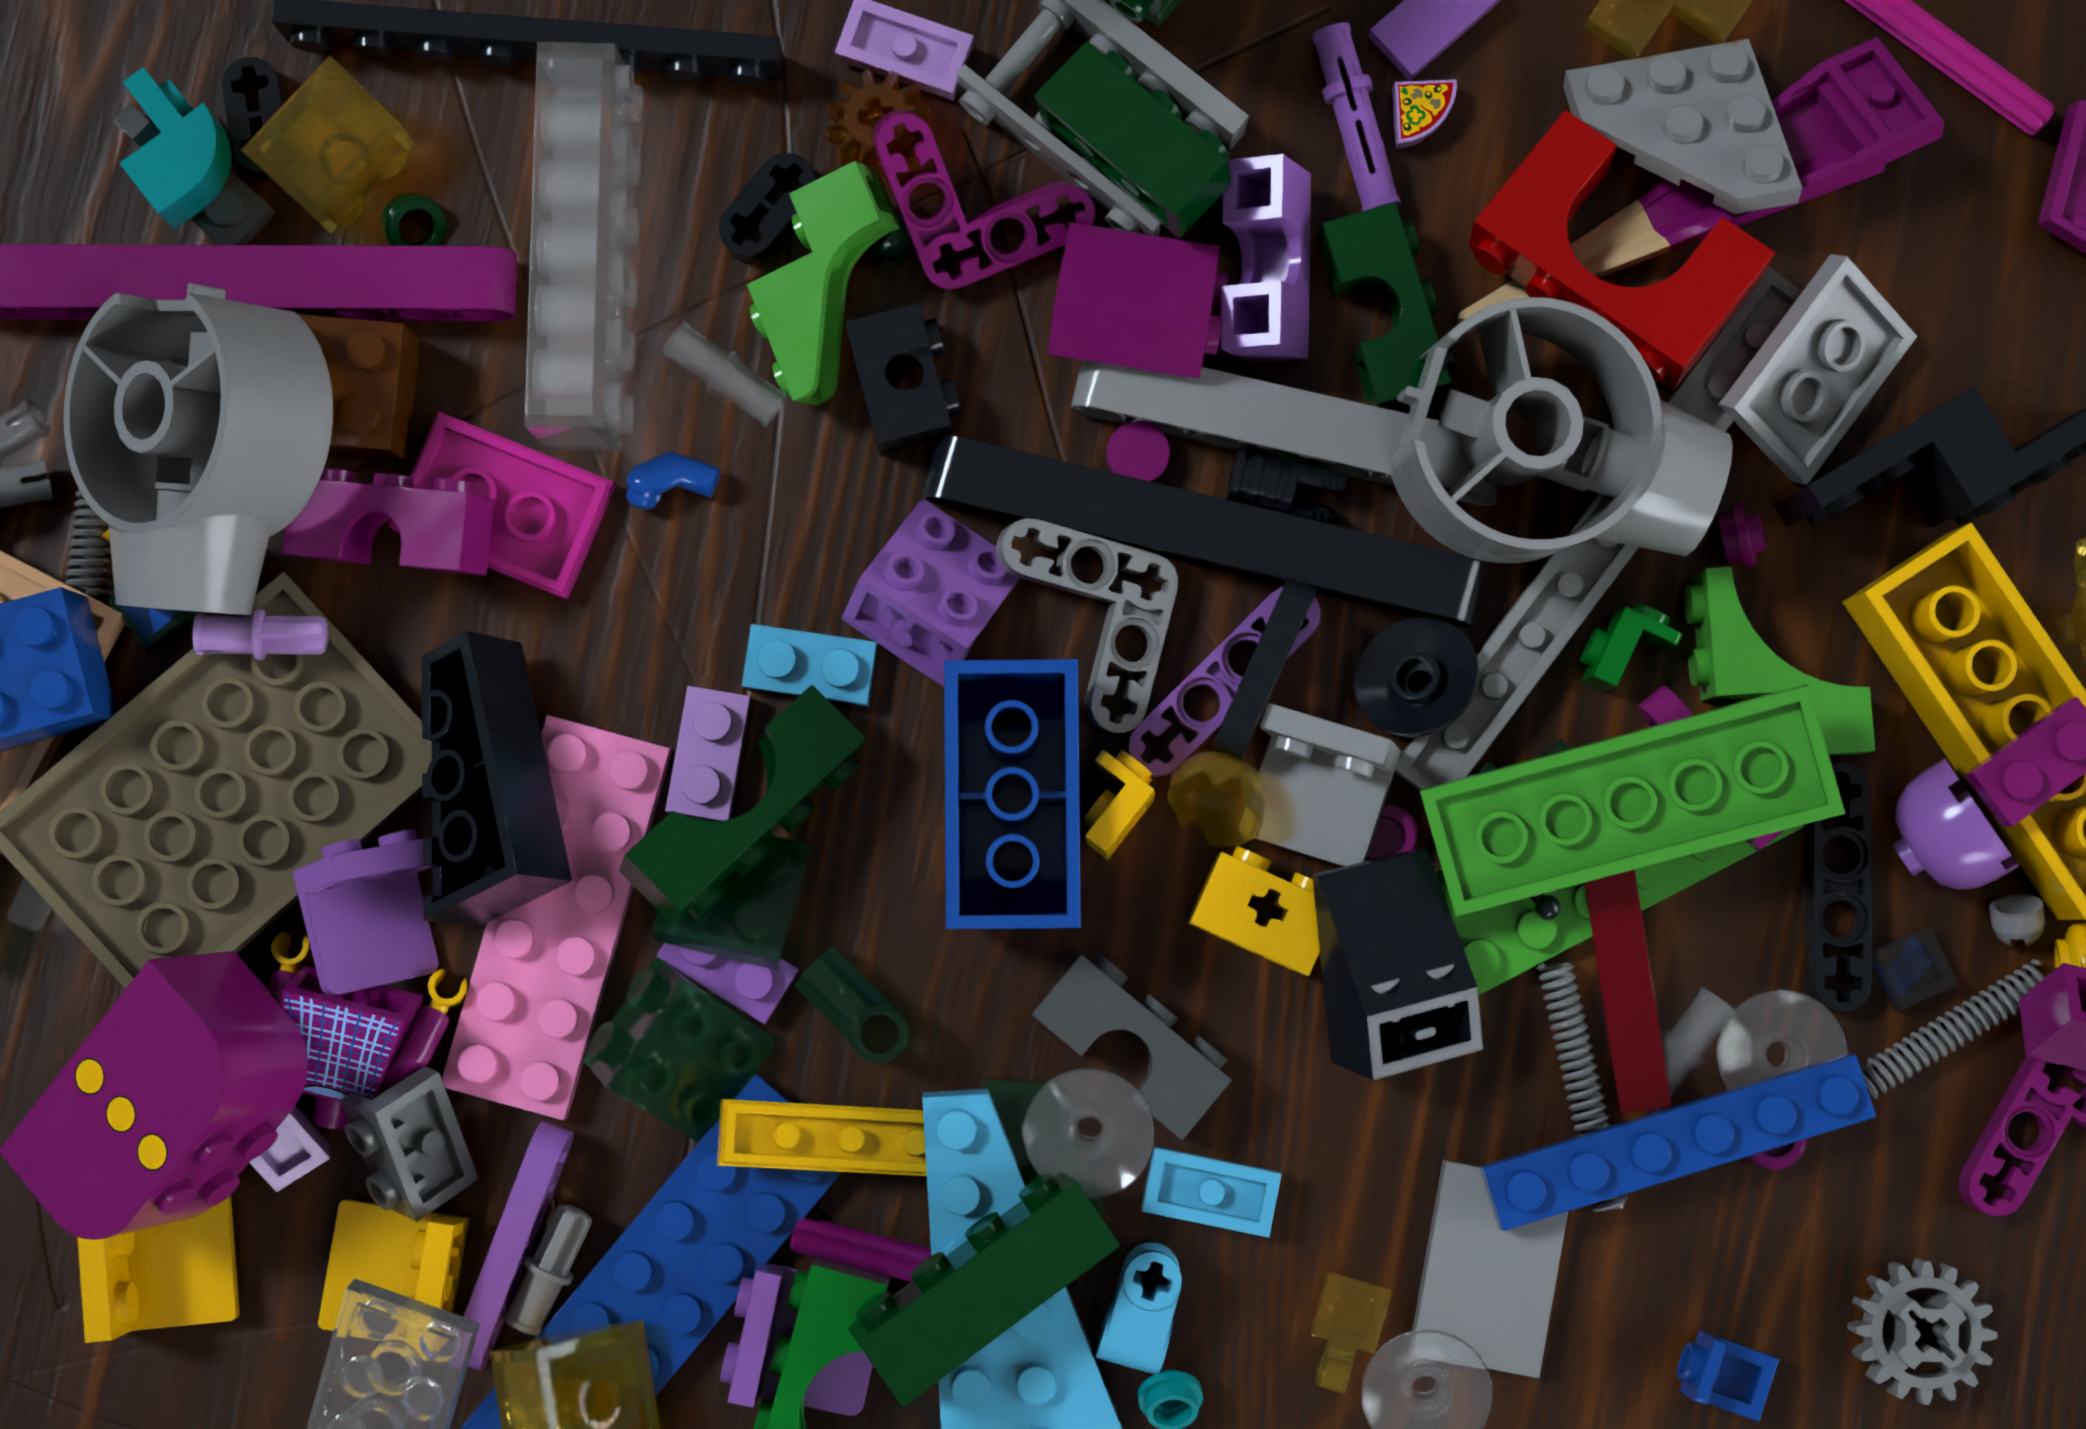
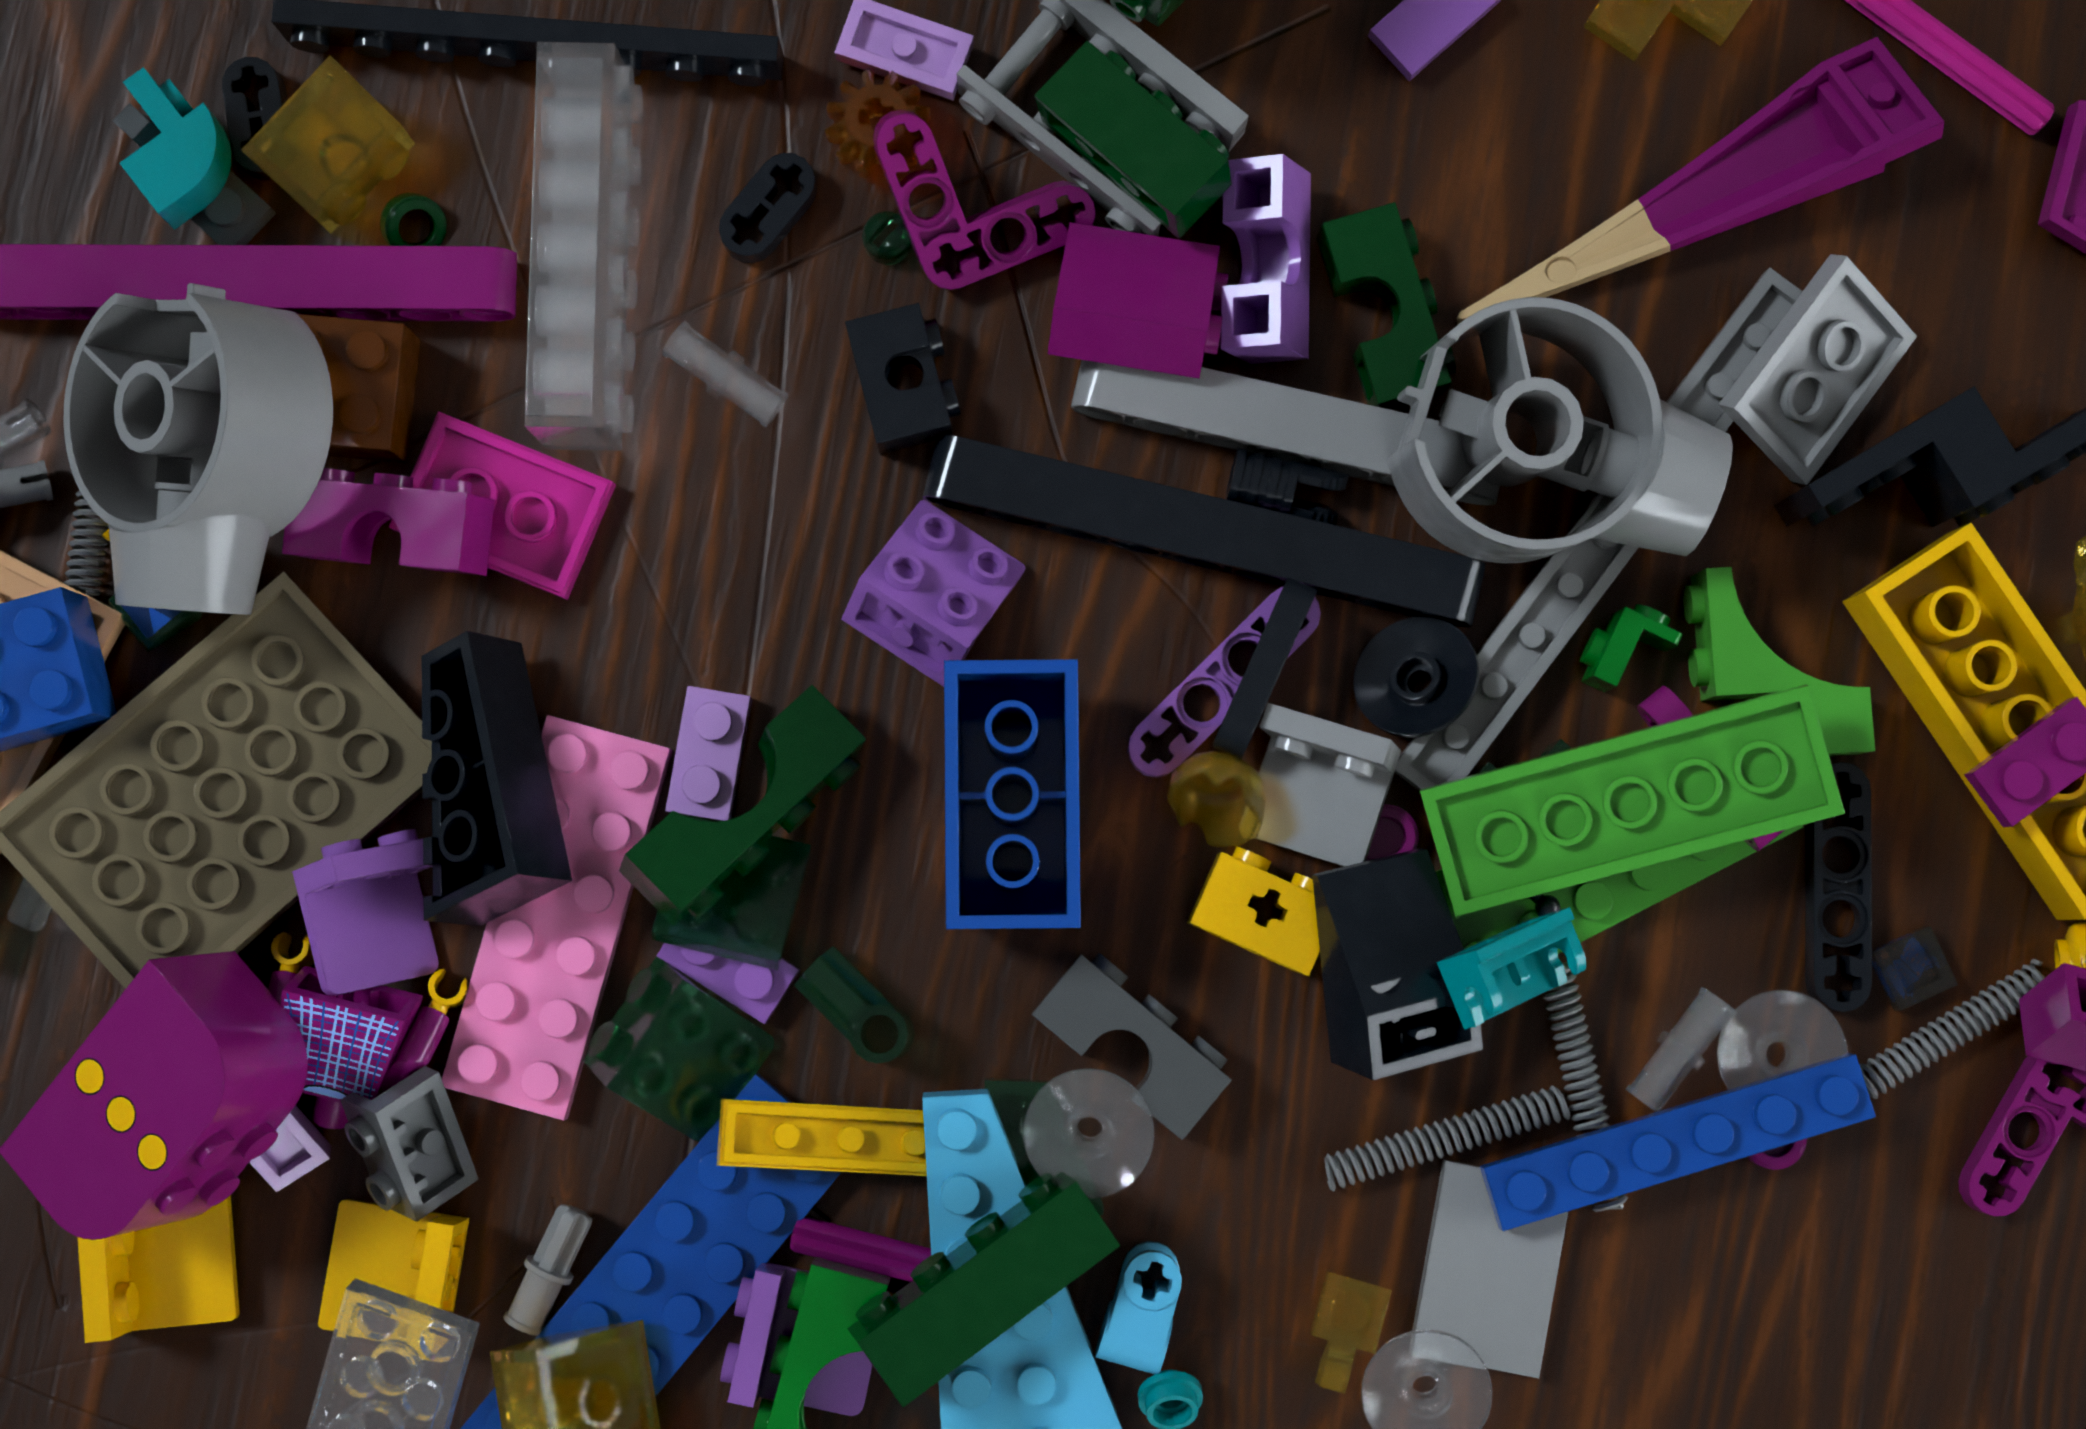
(259, 634): lavender axle -> none
(516, 1236): medium lavender beam -> none
(665, 472): blue arm -> none
(794, 660): medium azure plate -> none
(805, 301): bright green arch -> none
(1114, 815): yellow bracket -> none
(1124, 609): light grey beam -> none
(1138, 451): magenta tile -> none
(1211, 1191): medium azure plate -> none
(1335, 50): medium lavender pin -> none
(1388, 1143): none -> light grey piece
(1420, 109): tile -> none
(1512, 967): none -> teal hinge
(1528, 240): red arch -> none
(1628, 993): dark red sticker -> none
(1693, 120): light grey plate -> none
(1726, 1374): blue bracket -> none
(1742, 535): magenta plate -> none
(1942, 1316): light grey gear -> none
(1948, 832): medium lavender cylinder -> none
(2017, 918): light grey hinge -> none

